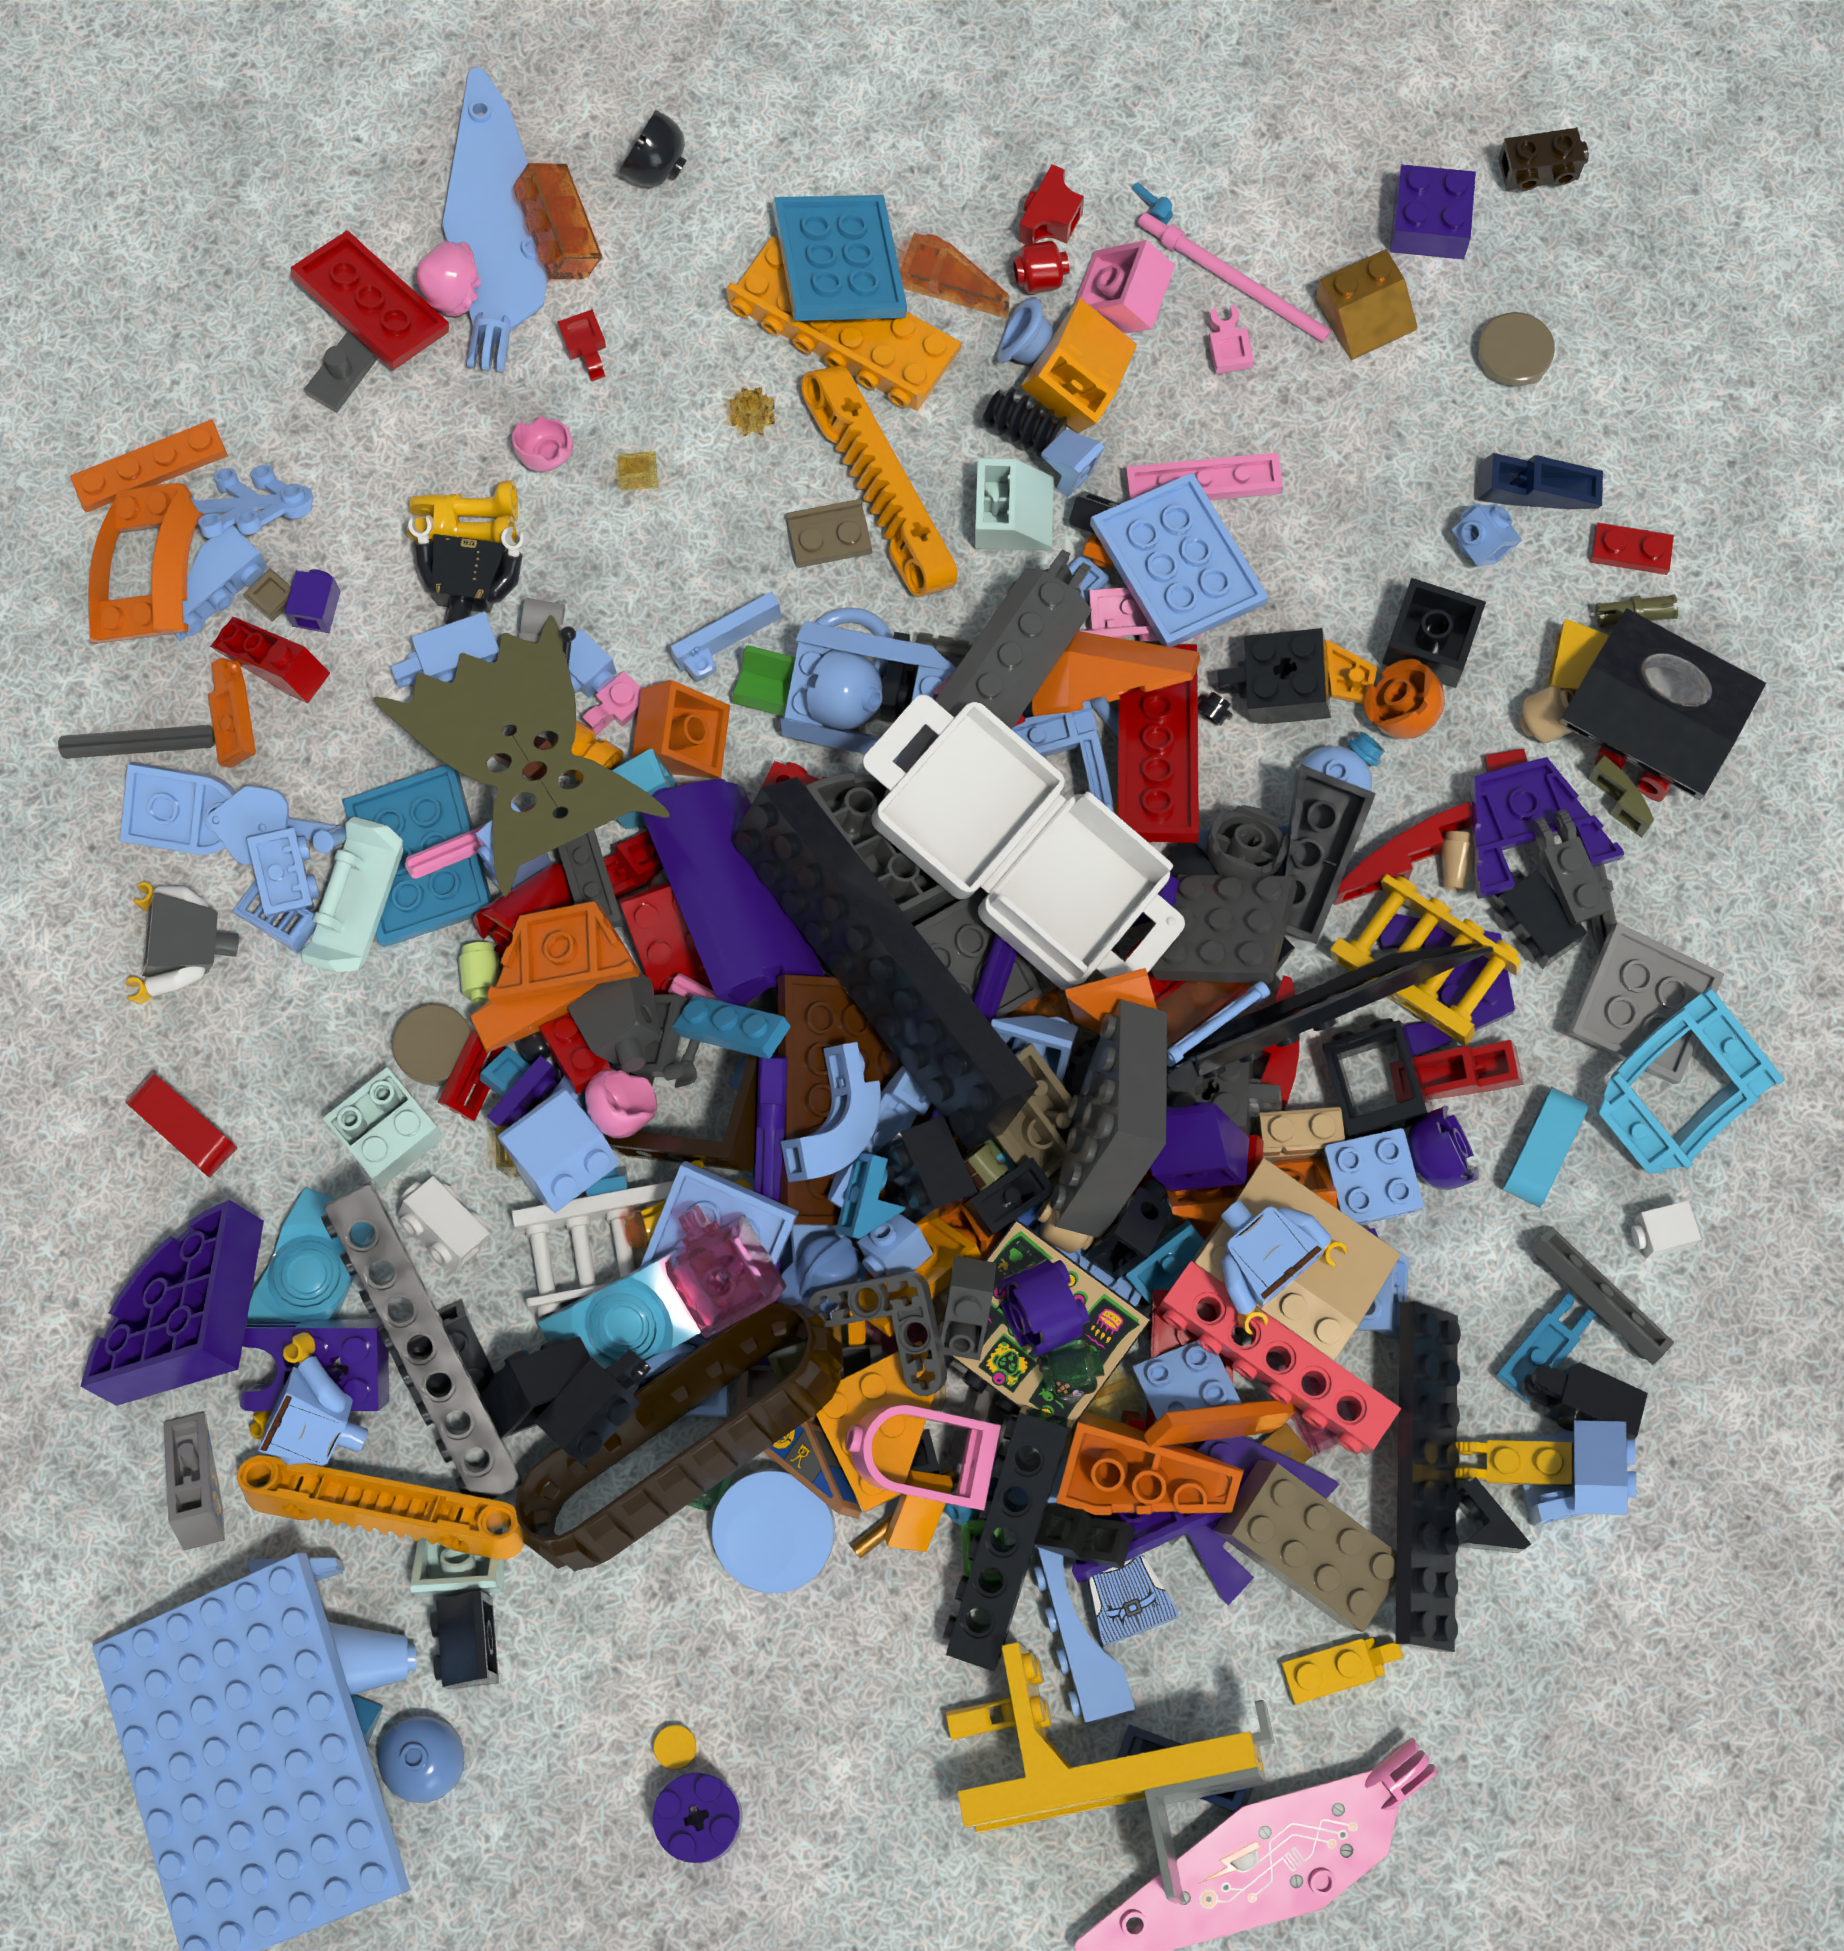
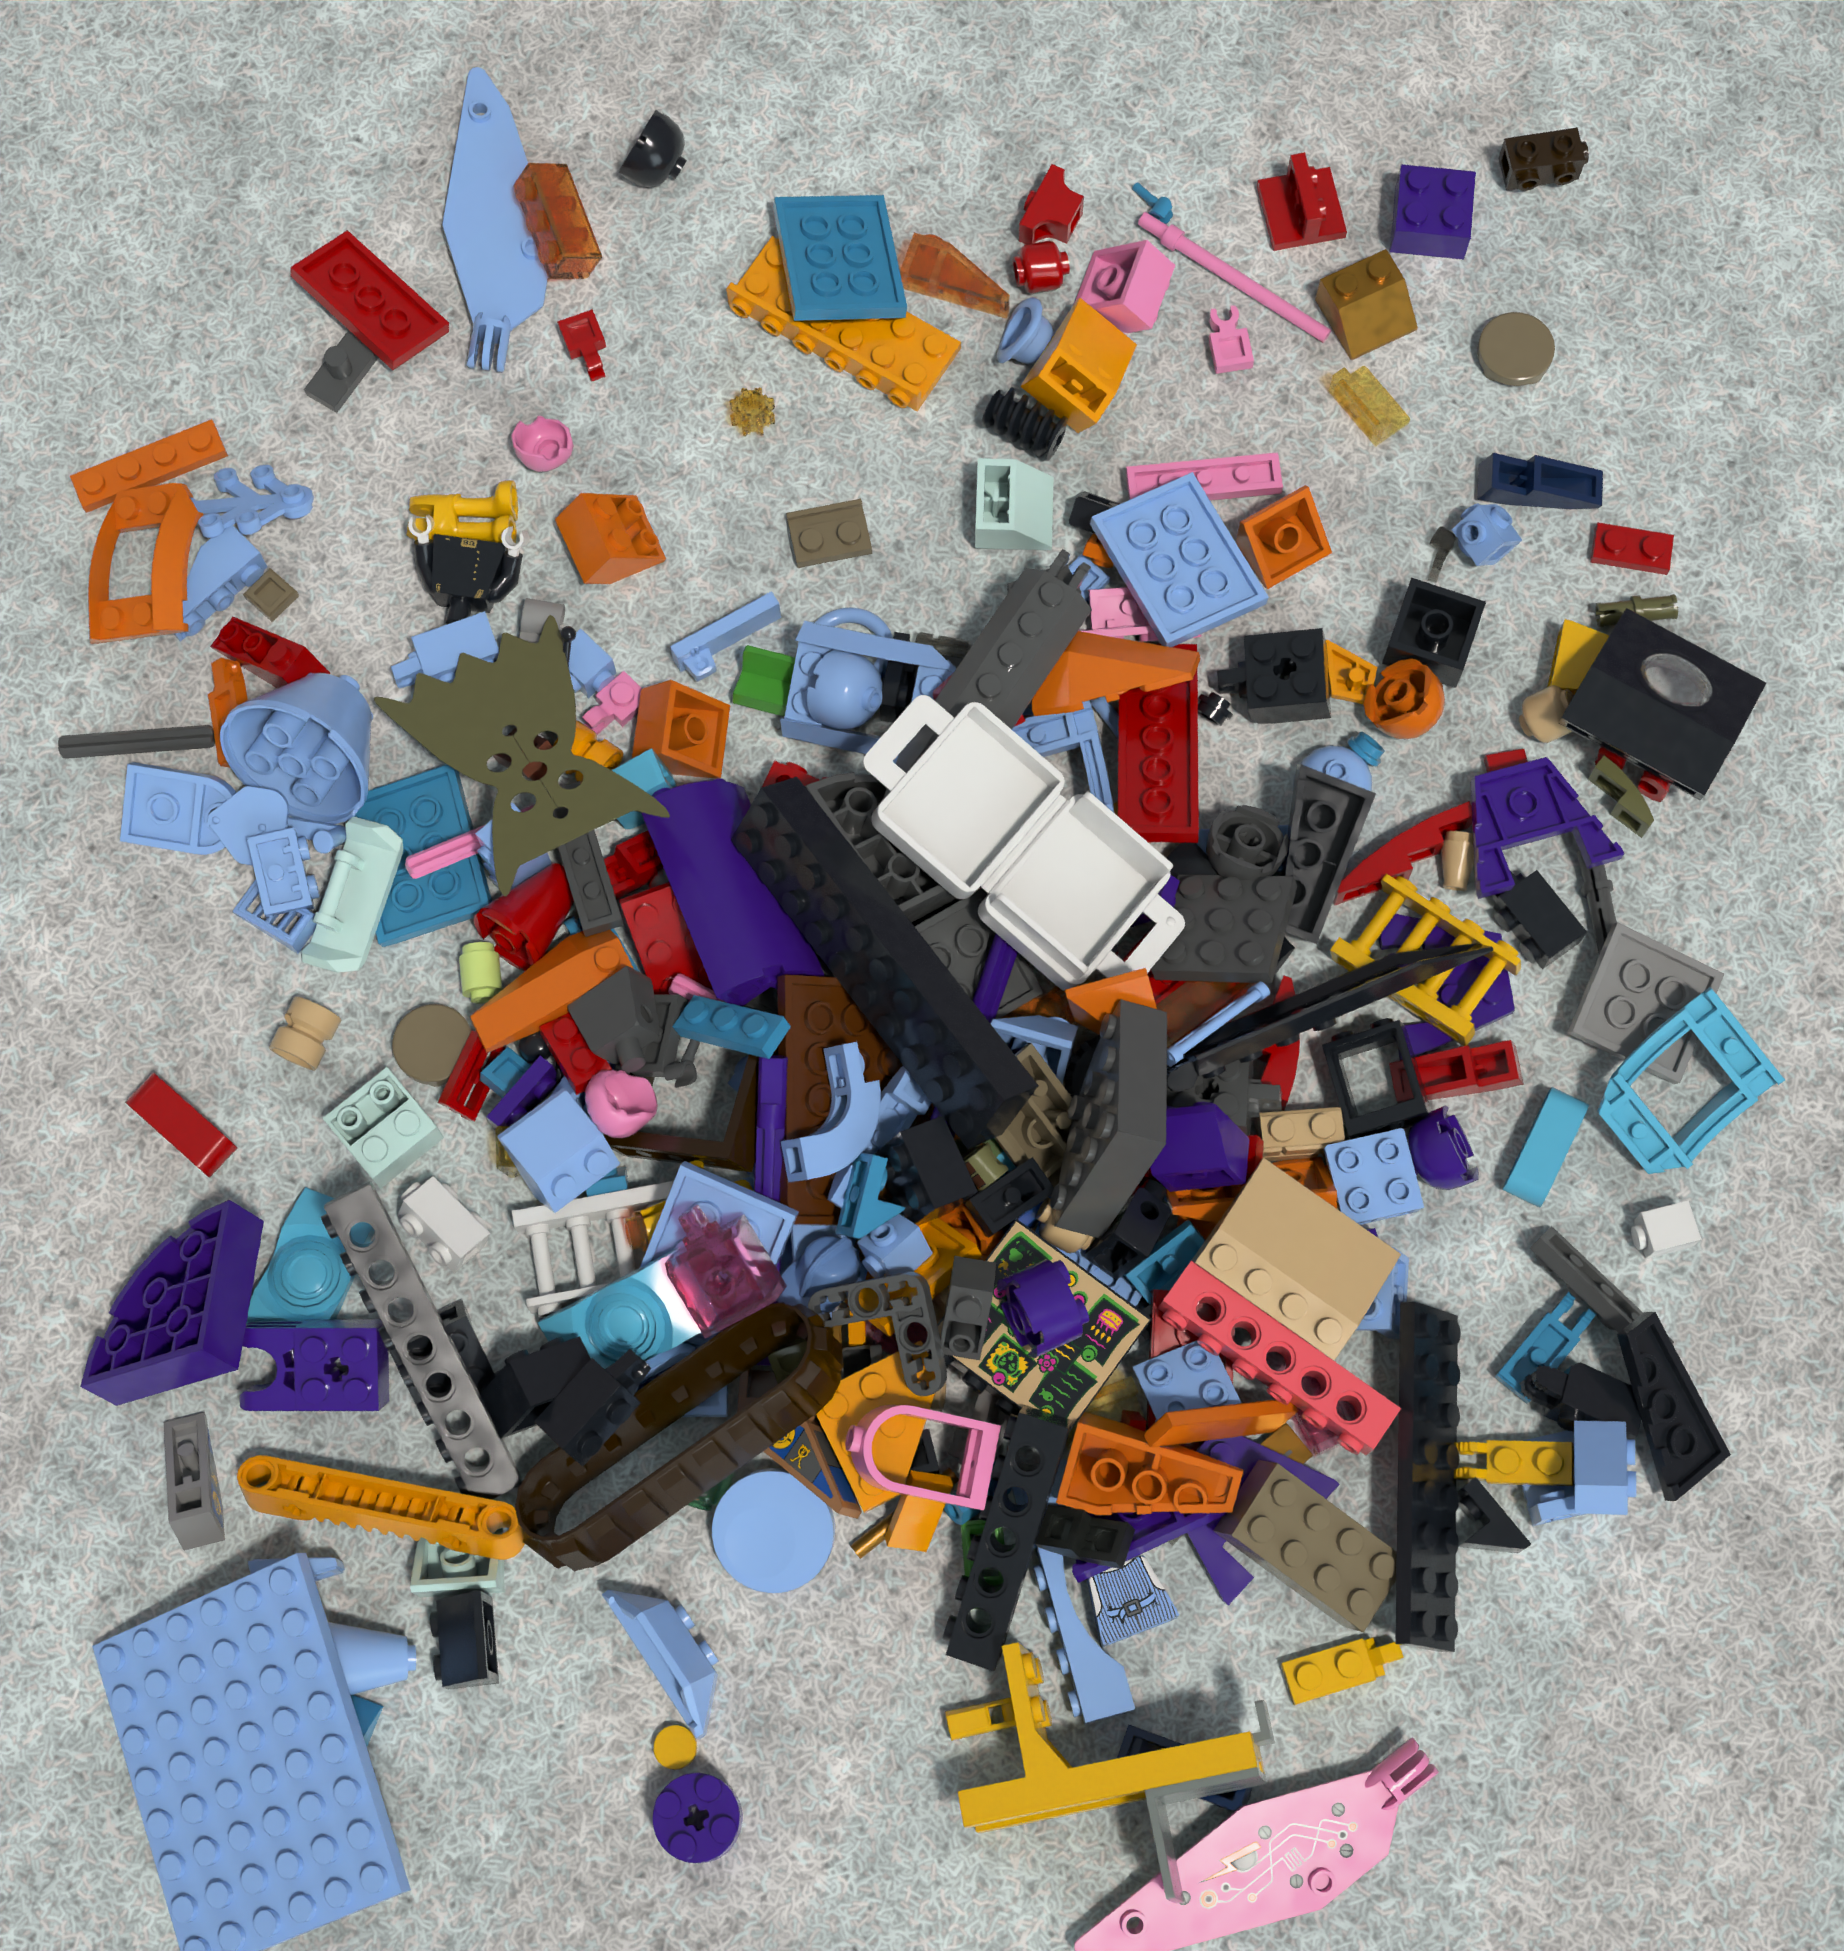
(177, 940): dark grey torso -> none
(306, 744): none -> light blue cone
(306, 1031): none -> tan wheel
(308, 1414): light blue torso -> none
(312, 600): dark purple brick -> none
(421, 1759): medium blue cylinder -> none
(449, 278): bright pink hair -> none
(562, 952): orange wing -> none
(609, 537): none -> orange slope
(638, 471): clear yellow slope -> none
(671, 1653): none -> light blue wedge
(922, 563): light orange gear -> none
(1072, 1369): clear green head -> none
(1073, 458): light blue slope -> none
(1270, 1255): light blue torso -> none
(1283, 537): none -> orange slope
(1301, 206): none -> red bracket
(1368, 404): none -> clear yellow panel
(1444, 542): none -> clear smoke hand
(1570, 869): dark grey hinge -> none
(1672, 1412): none -> black wing

